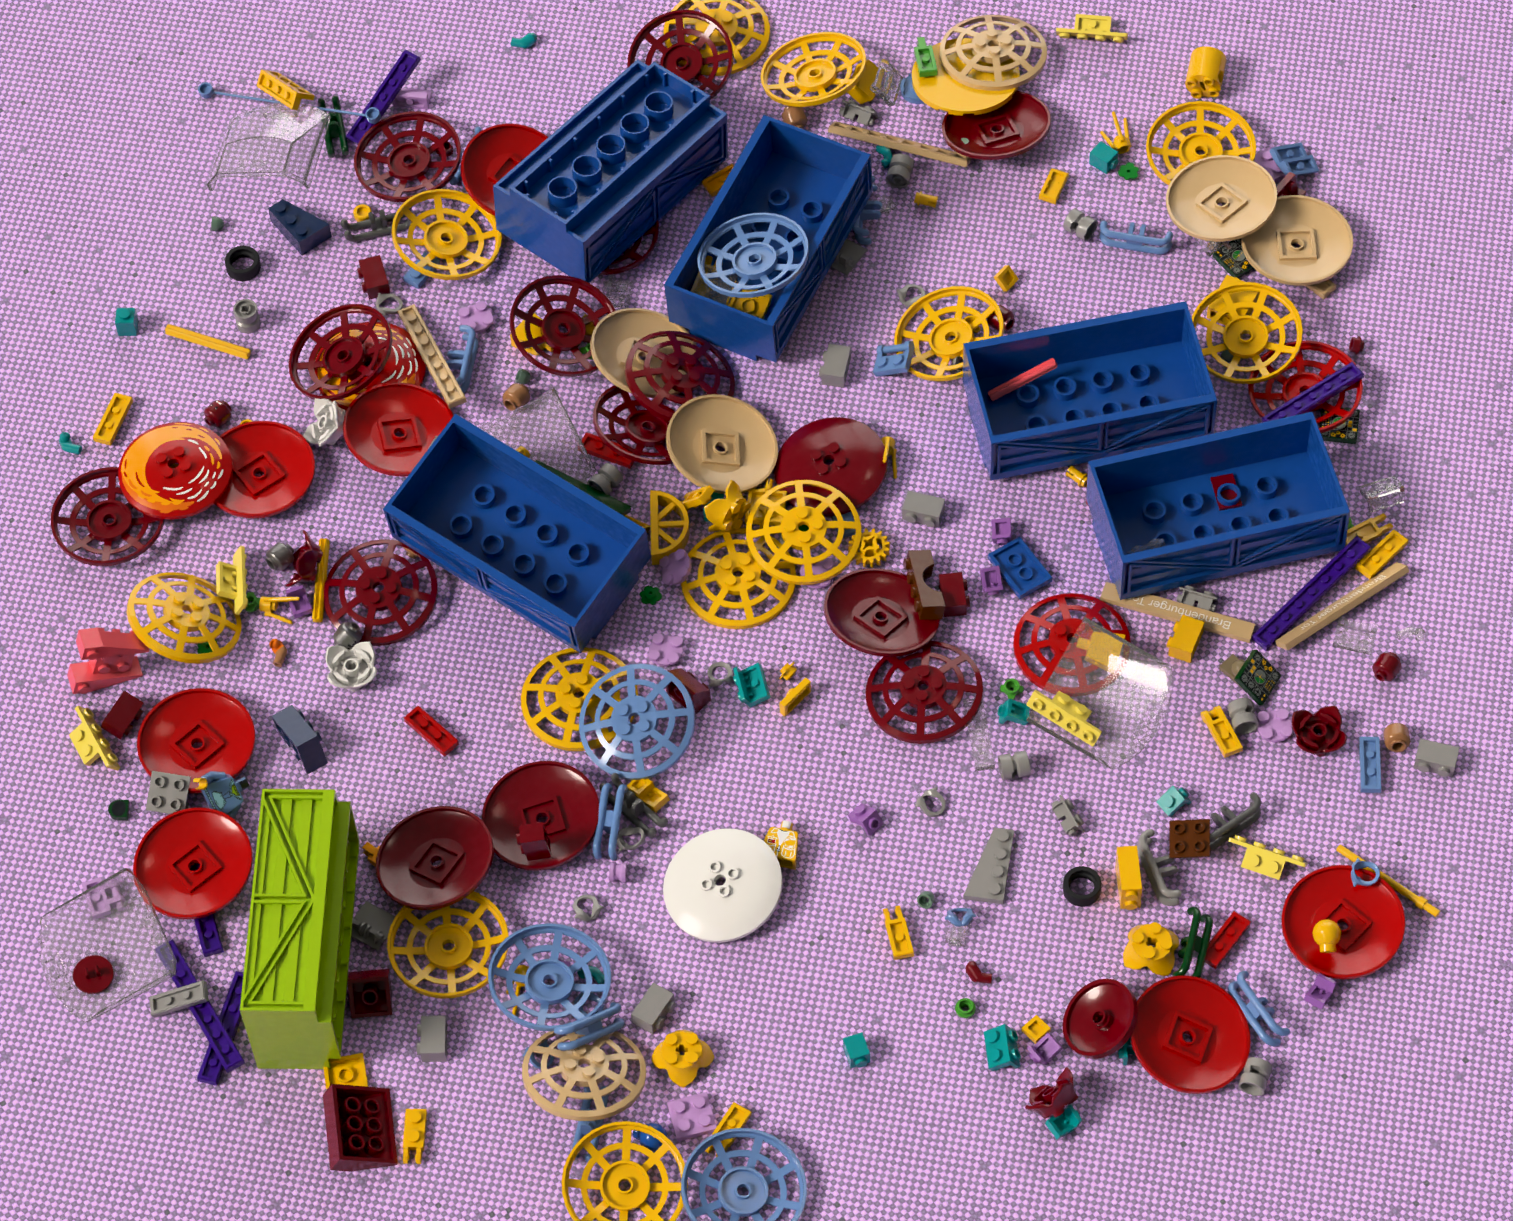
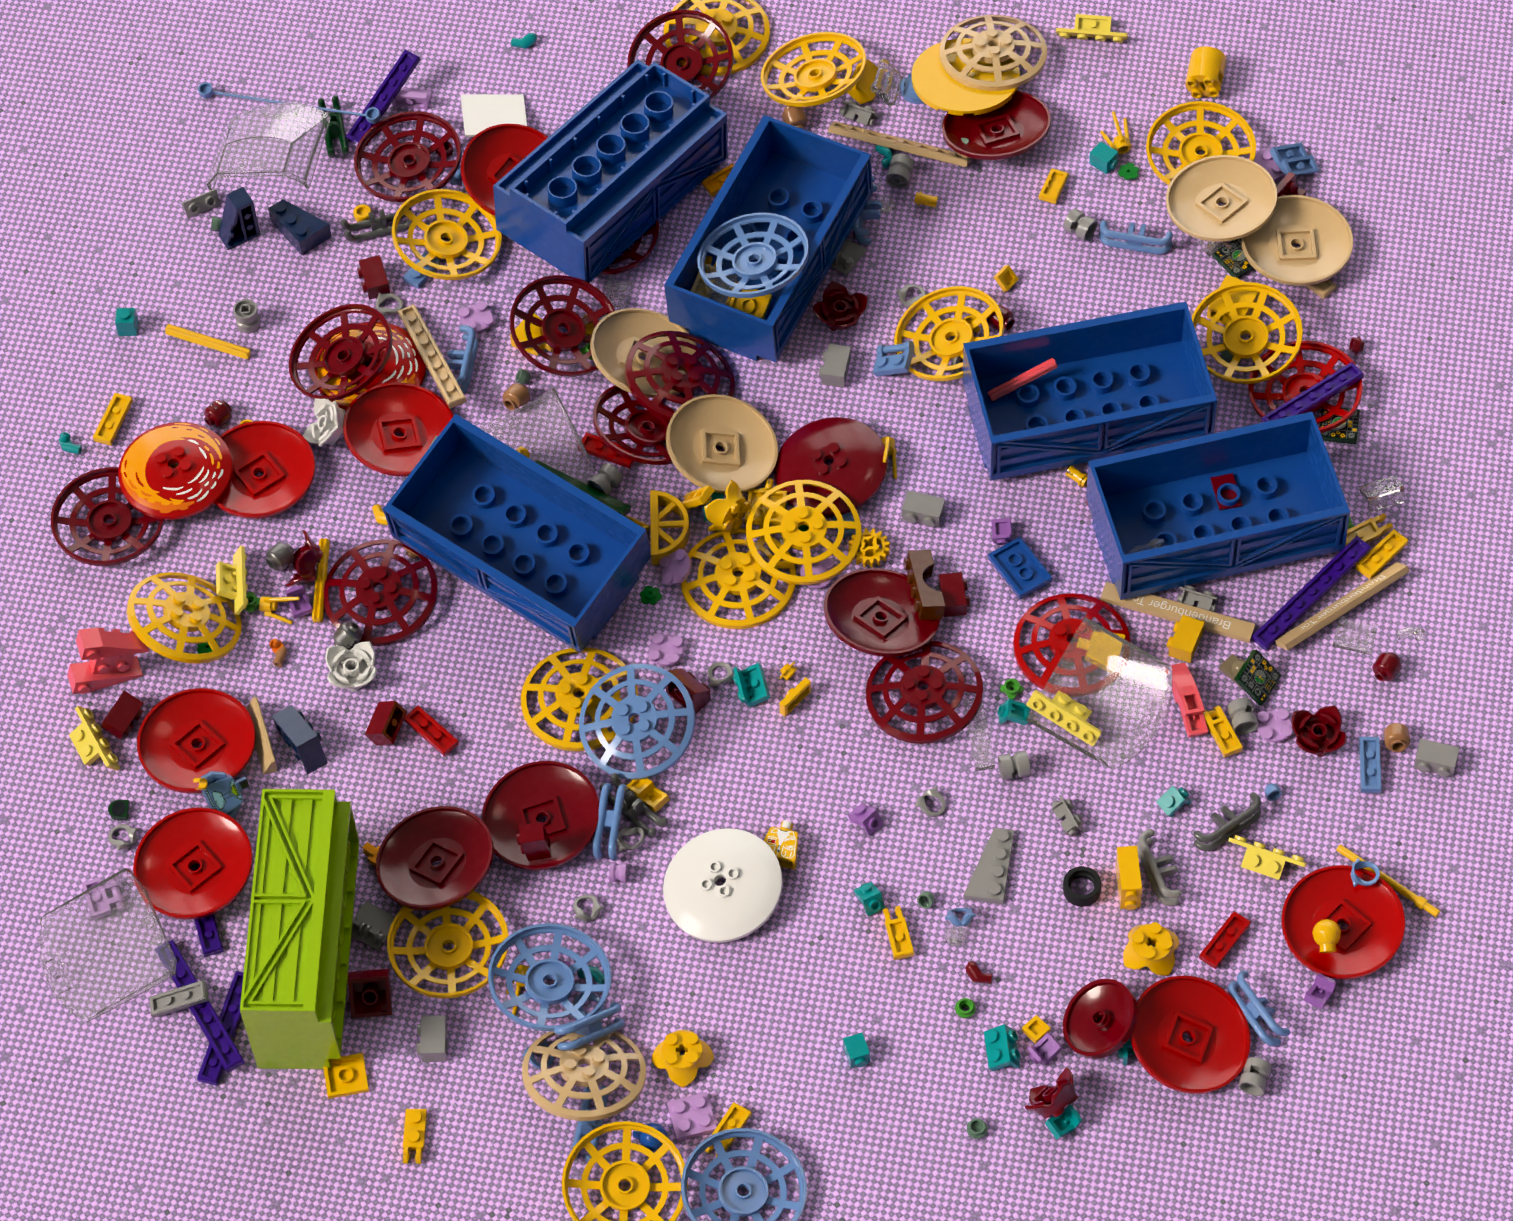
(93, 974): dark red piece -> none
(123, 844): none -> light grey piece
(167, 792): light grey hinge -> none
(201, 203): none -> light grey hinge
(238, 219): none -> dark blue wedge
(243, 274): black tyre -> none
(262, 741): none -> tan slope
(283, 89): yellow fence -> none
(359, 1127): dark red slope -> none
(379, 514): none -> yellow arm
(385, 723): none -> dark red brick
(488, 110): none -> white piece
(653, 1008): light grey brick -> none
(838, 298): none -> dark red brick
(870, 898): none -> teal bracket
(925, 59): bright green hinge -> none
(977, 1128): none -> sand green plate
(991, 580): medium lavender bracket -> none
(1189, 700): none -> coral slope
(1189, 838): reddish brown hinge -> none
(1194, 944): dark green piece -> none
(1272, 792): none -> medium blue hinge

